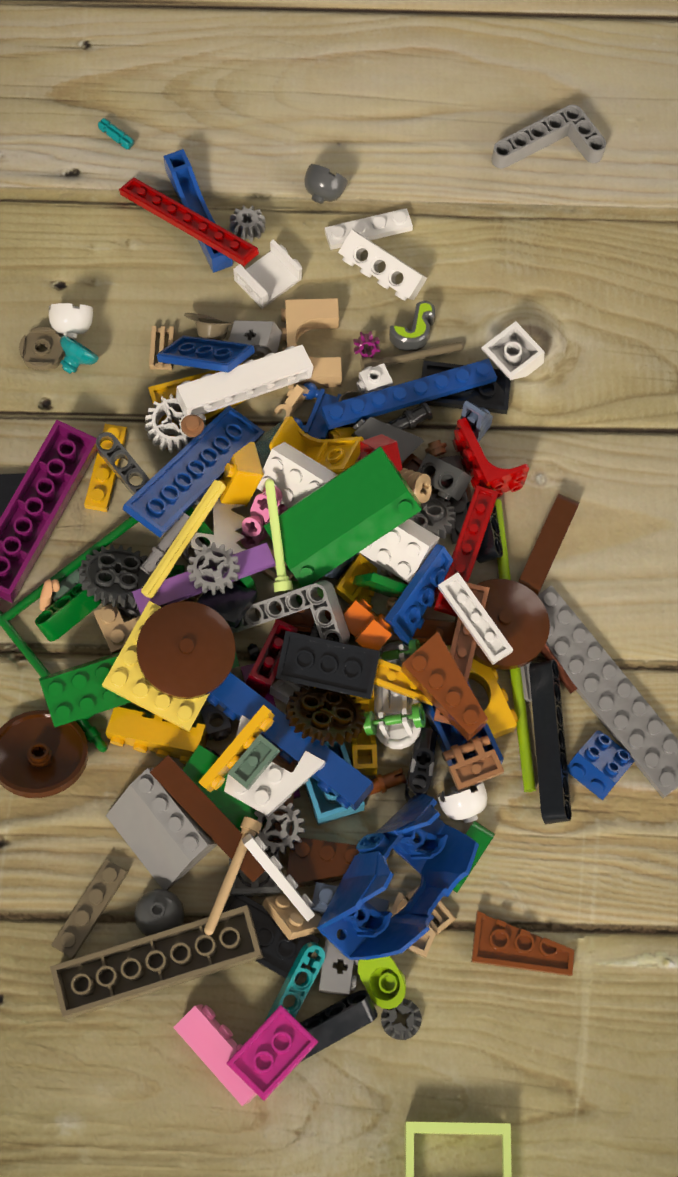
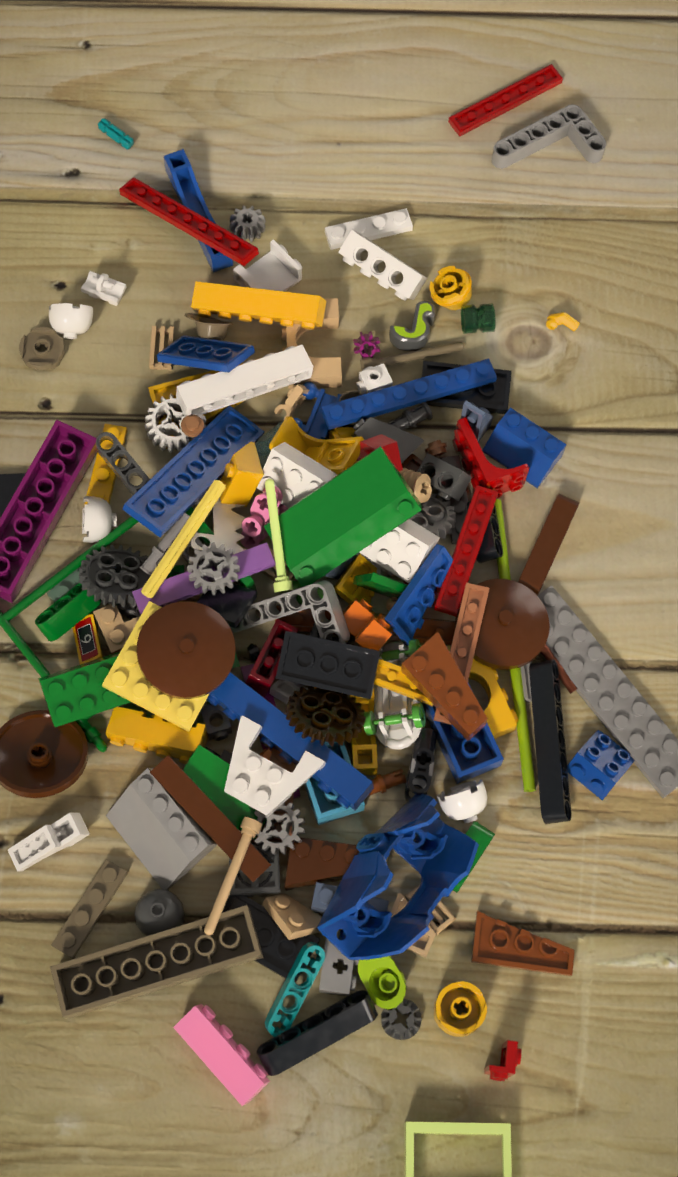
(46, 594): light nougat arm -> none
(48, 841): none -> white slope
(75, 355): teal hair -> none
(87, 640): none -> slope
(97, 519): none -> white cylinder
(103, 288): none -> white hips
(215, 775): yellow plate -> none
(253, 761): sand green plate -> none
(258, 304): none -> yellow brick
(261, 334): light grey brick -> none
(272, 1052): dark pink tile -> none
(286, 884): white plate -> none
(324, 184): dark grey cylinder -> none
(451, 288): none -> yellow cone
(474, 1005): none -> yellow brick
(475, 618): white plate -> none
(476, 769): medium nougat plate -> none
(478, 318): none -> clear green wheel
(505, 100): none -> red tile
(509, 1059): none -> red bracket
(514, 352): white slope -> none
(523, 442): none -> blue slope
(561, 318): none -> yellow arm

